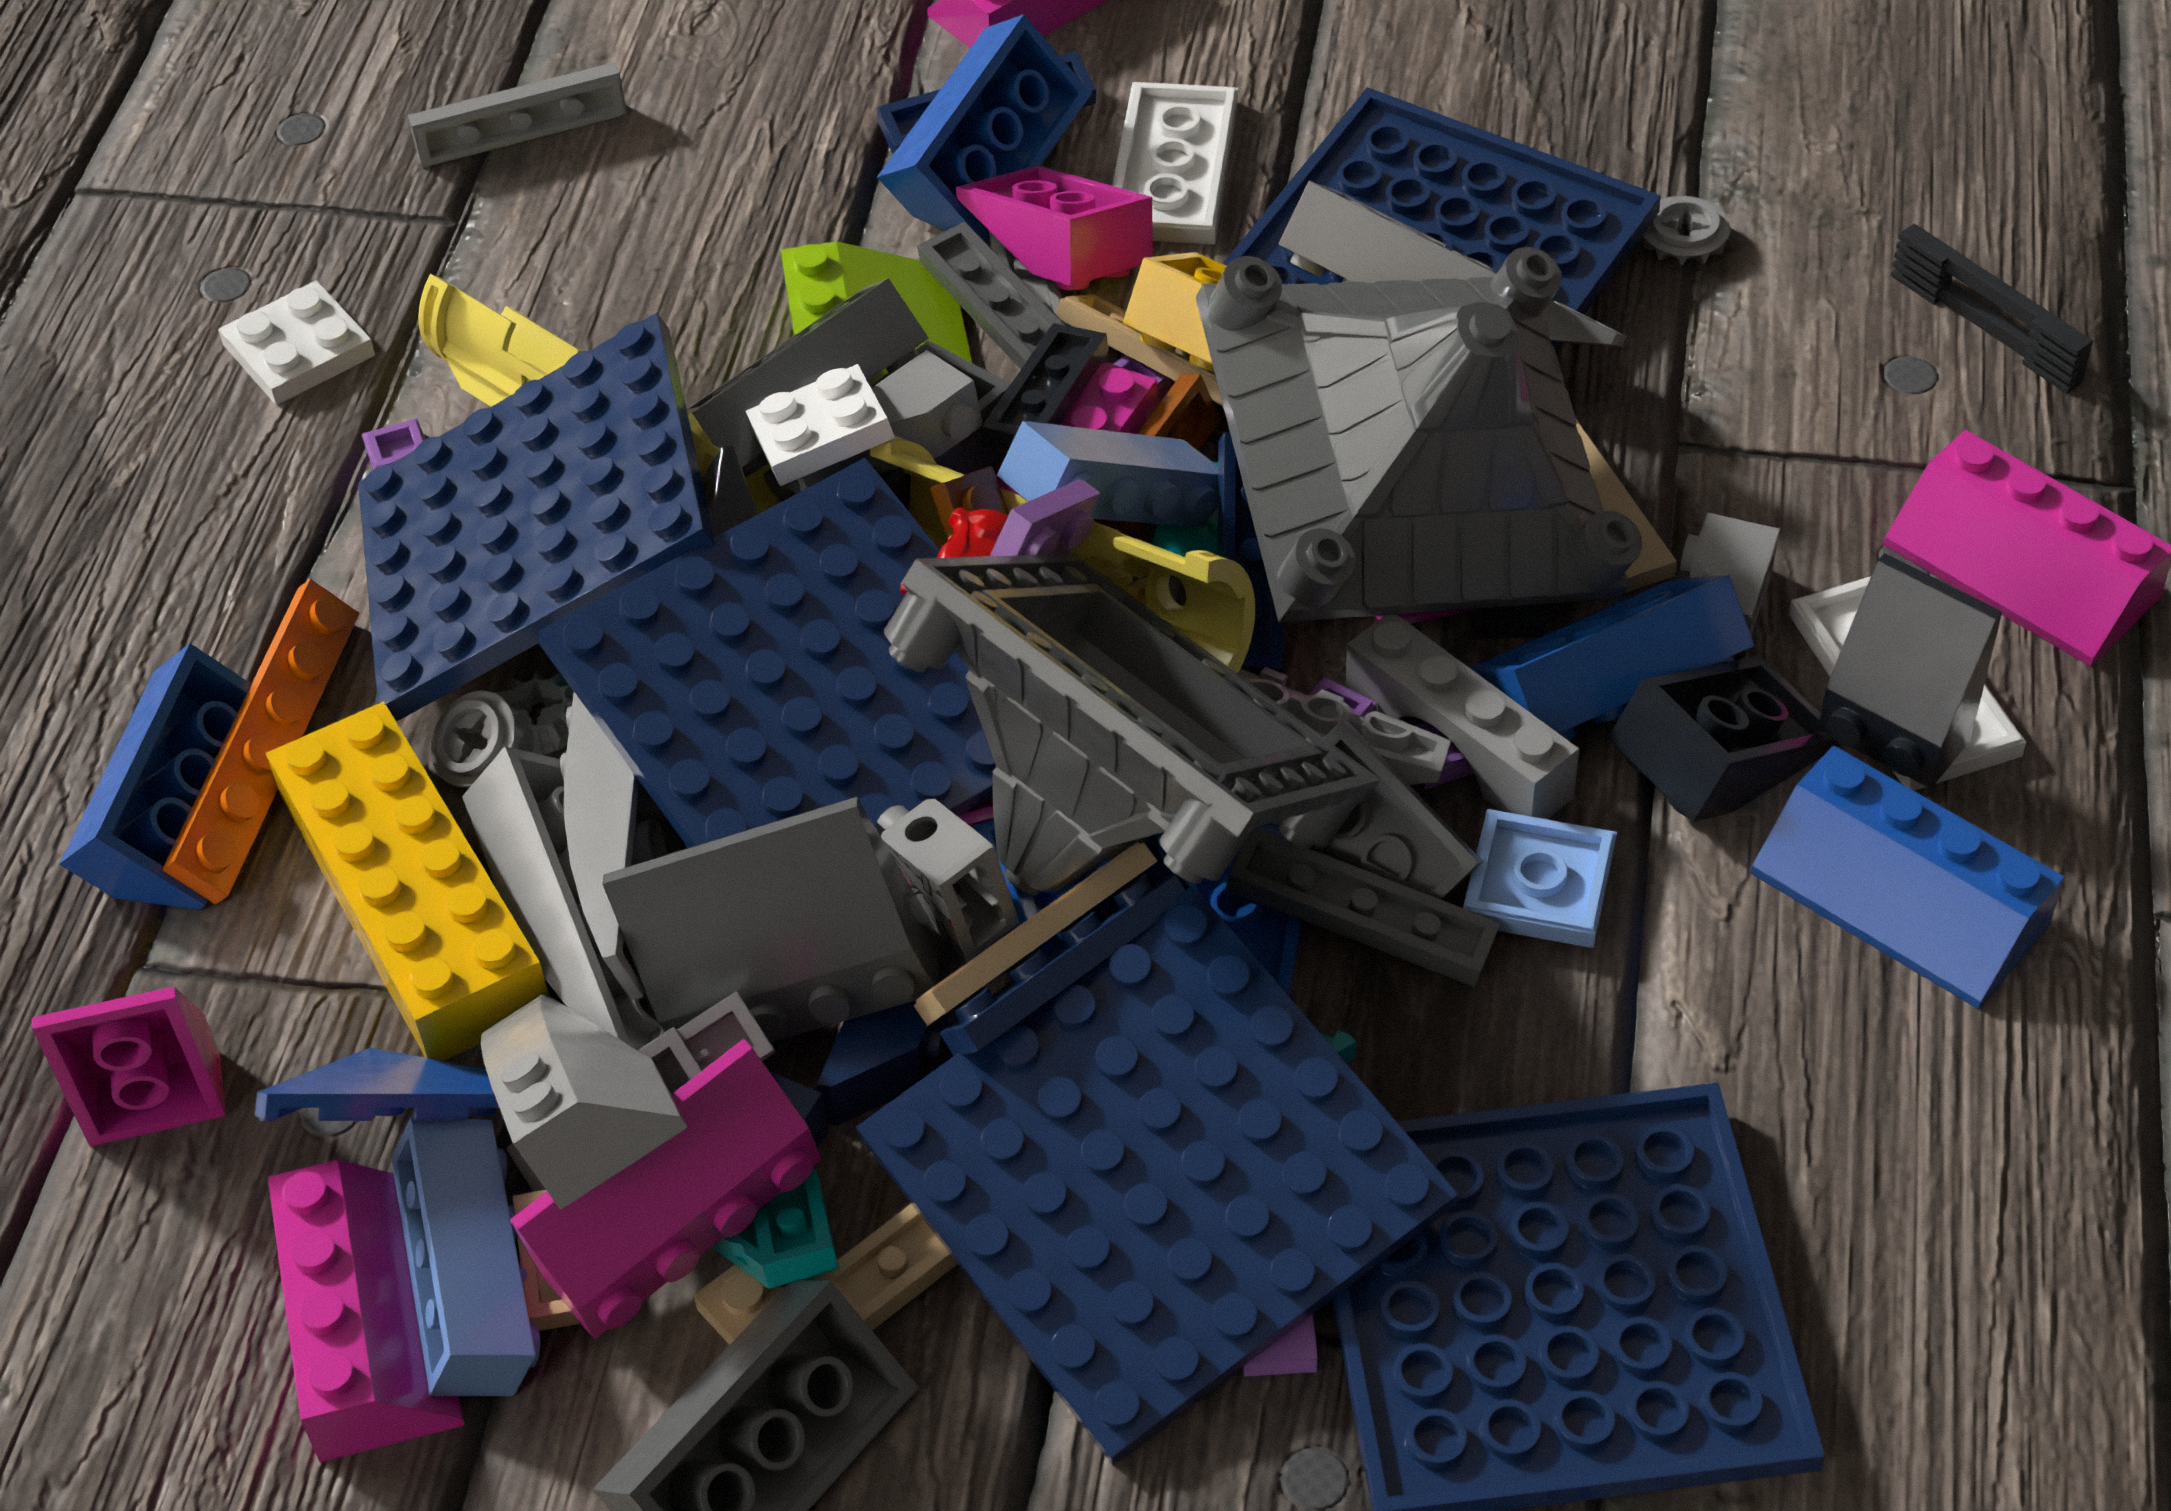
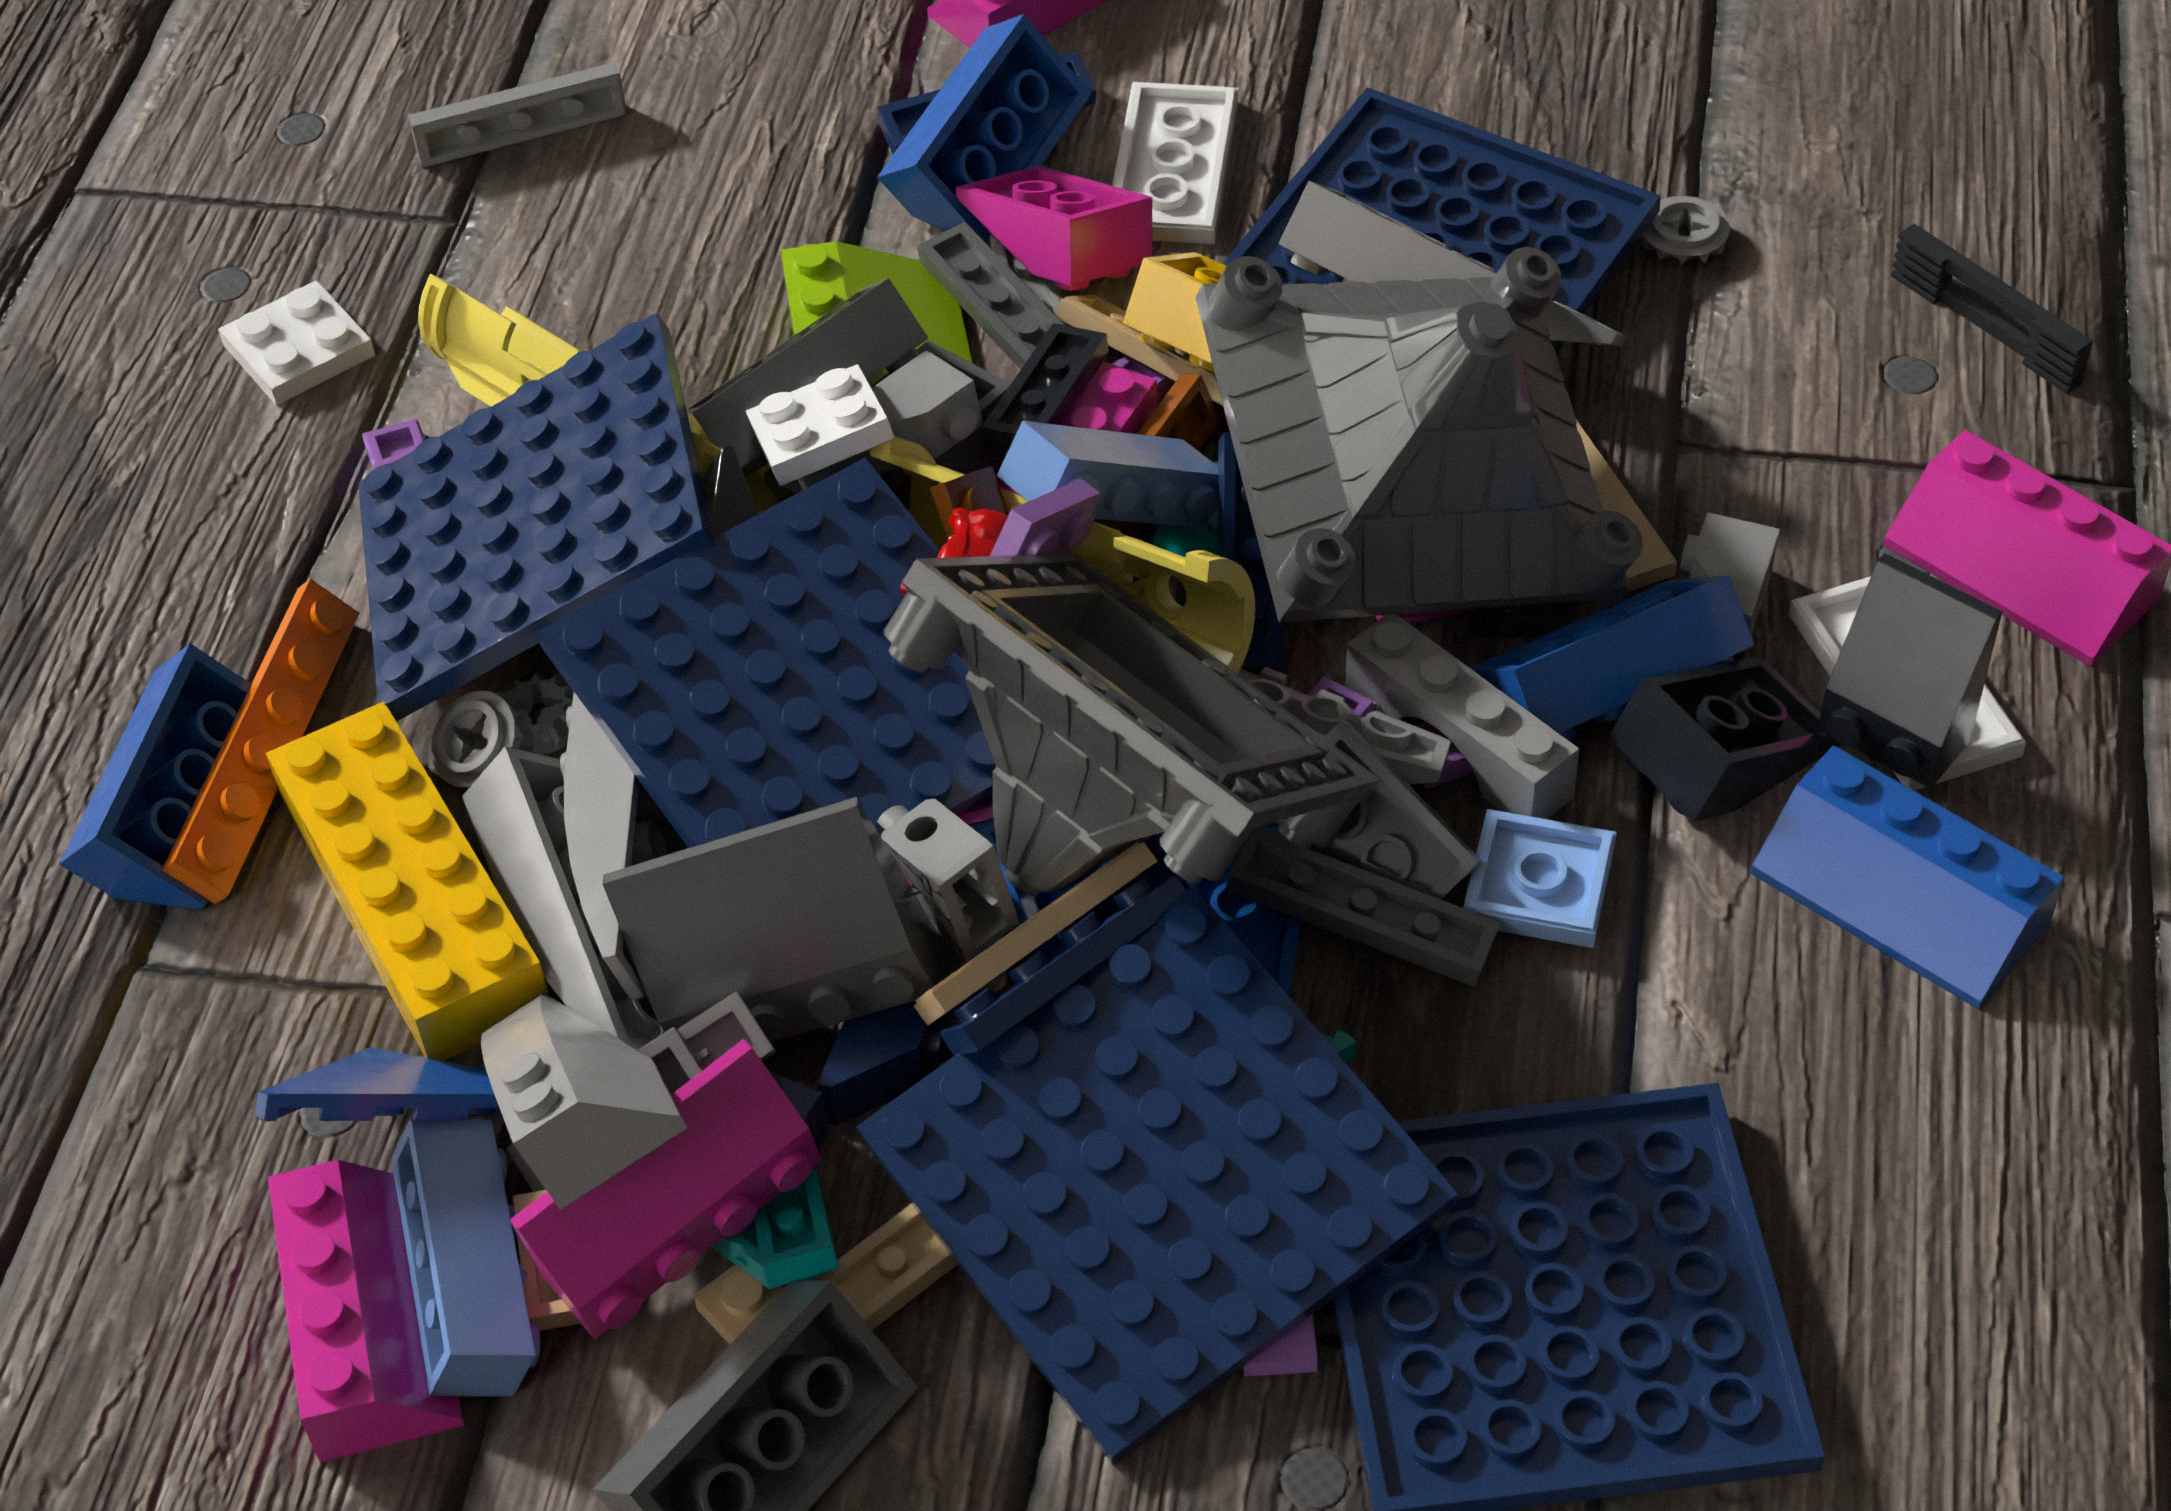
(134, 1064): dark pink slope -> none

